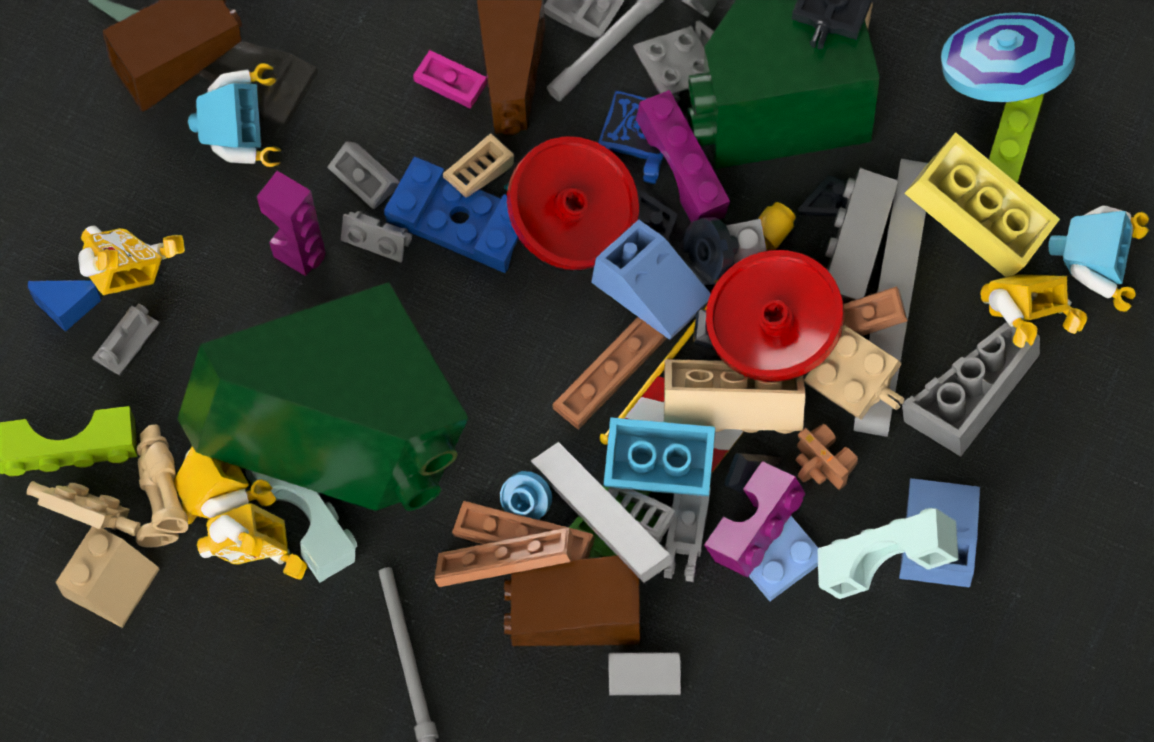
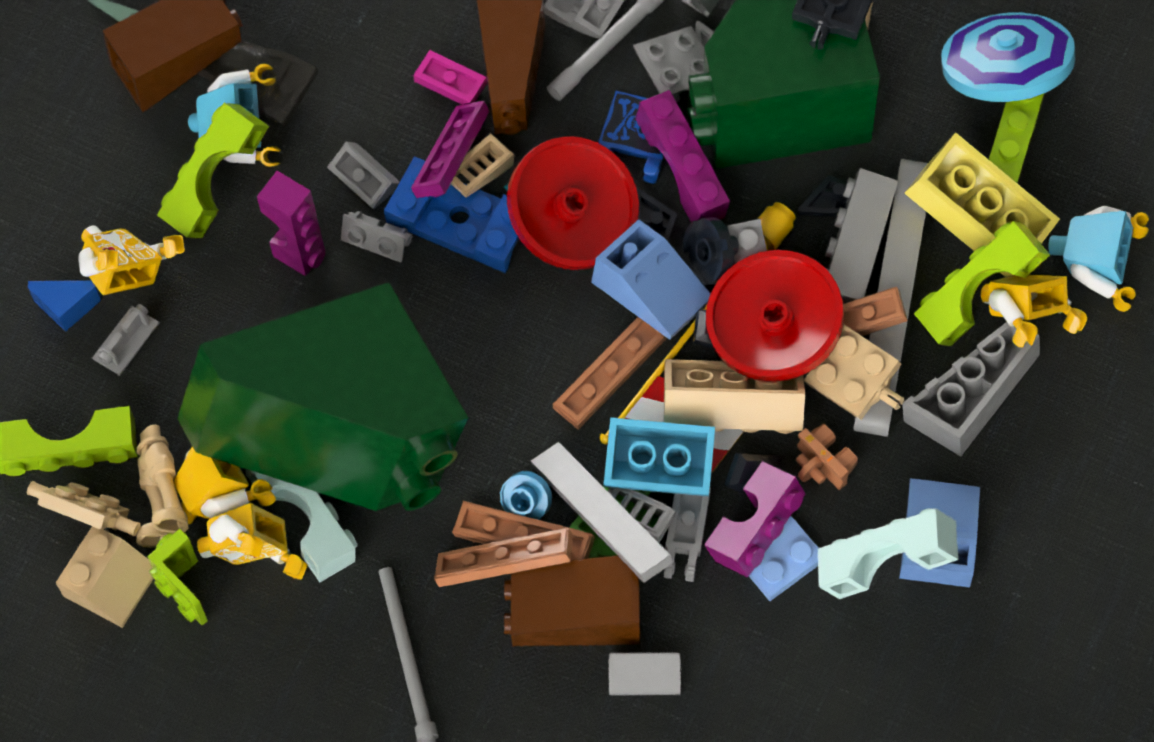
(169, 562): none -> lime bracket
(190, 202): none -> lime arch
(450, 150): none -> magenta plate
(949, 310): none -> lime arch

